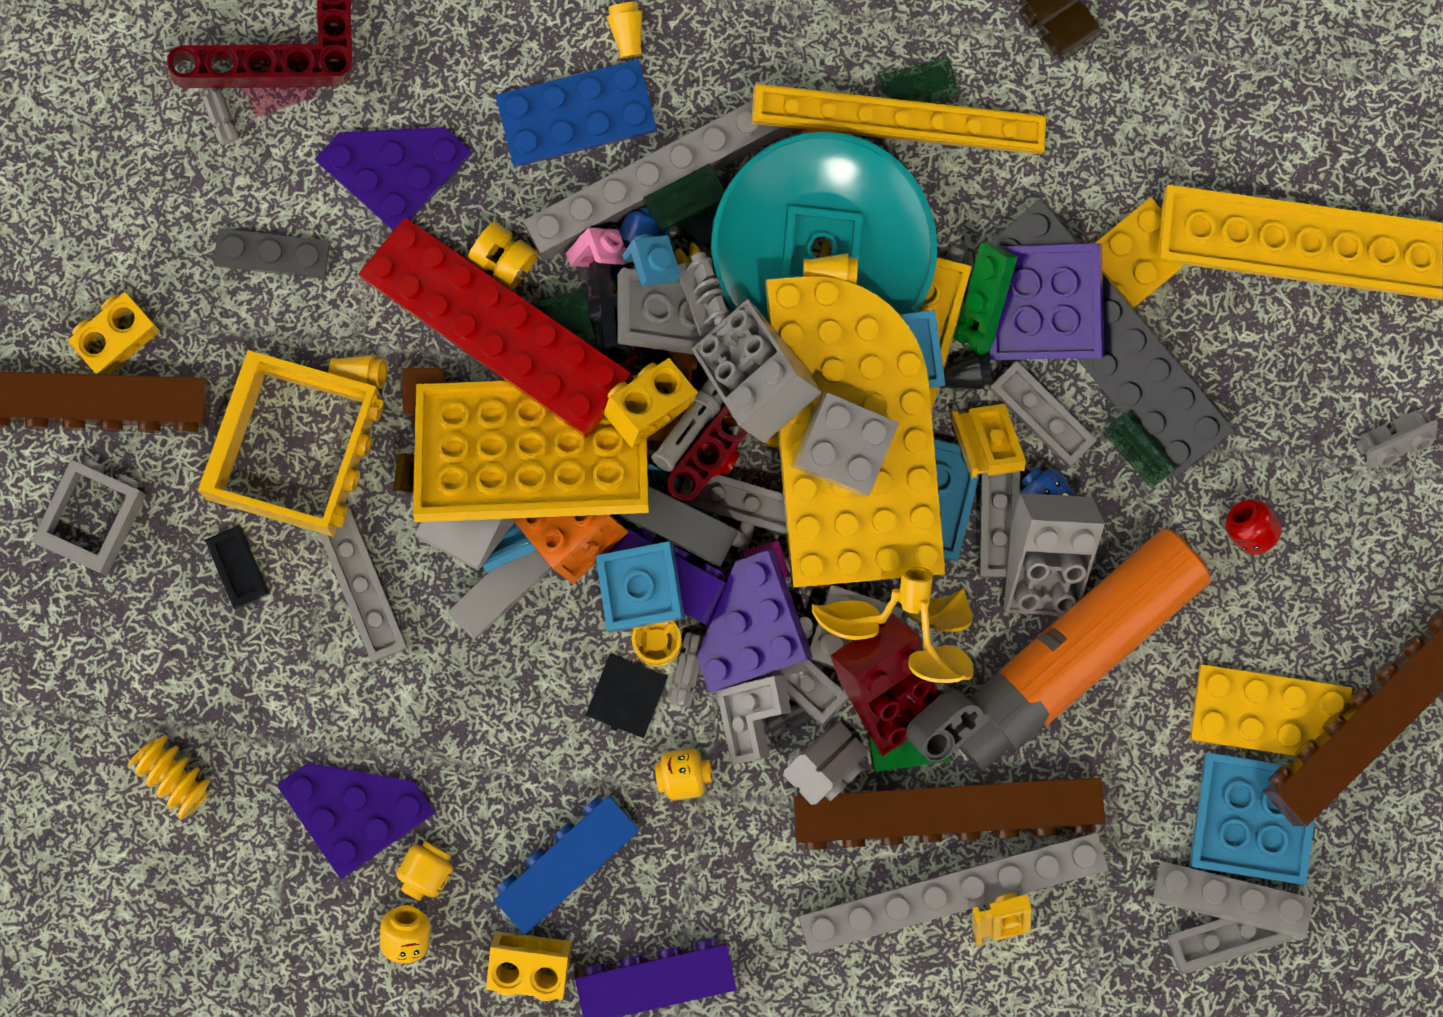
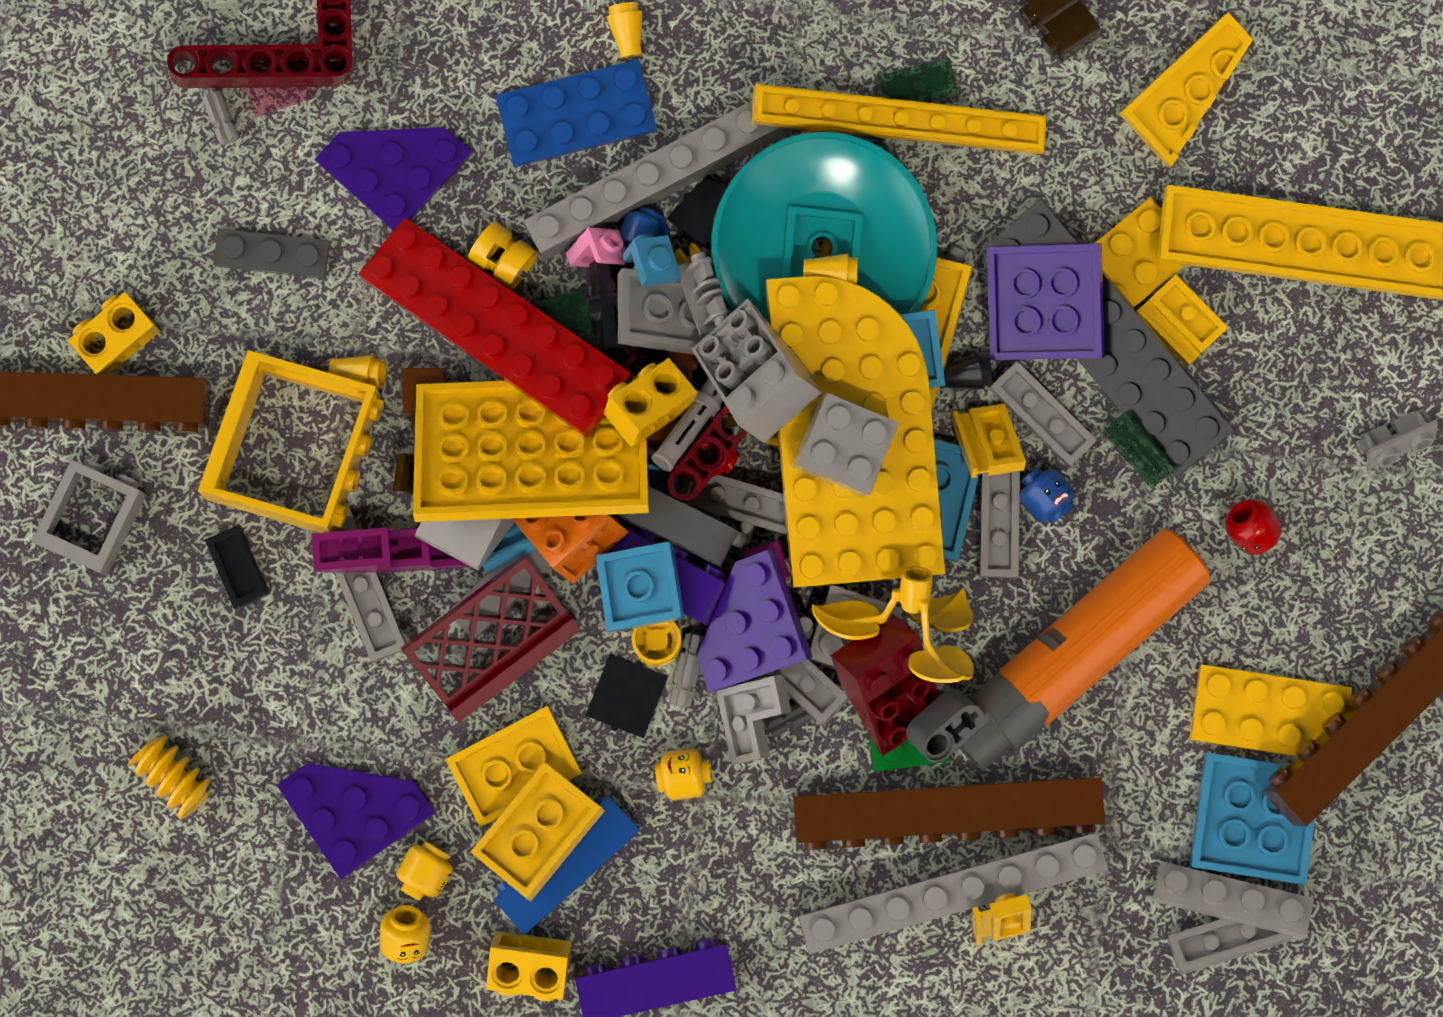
(377, 551): none -> magenta slope
(504, 762): none -> yellow plate
(515, 658): none -> dark red fence
(537, 831): none -> yellow plate
(684, 198): clear green plate -> none
(825, 763): light grey brick -> none
(985, 297): green plate -> none
(1050, 552): light grey slope -> none
(1179, 97): none -> yellow wing
(1182, 320): none -> yellow plate

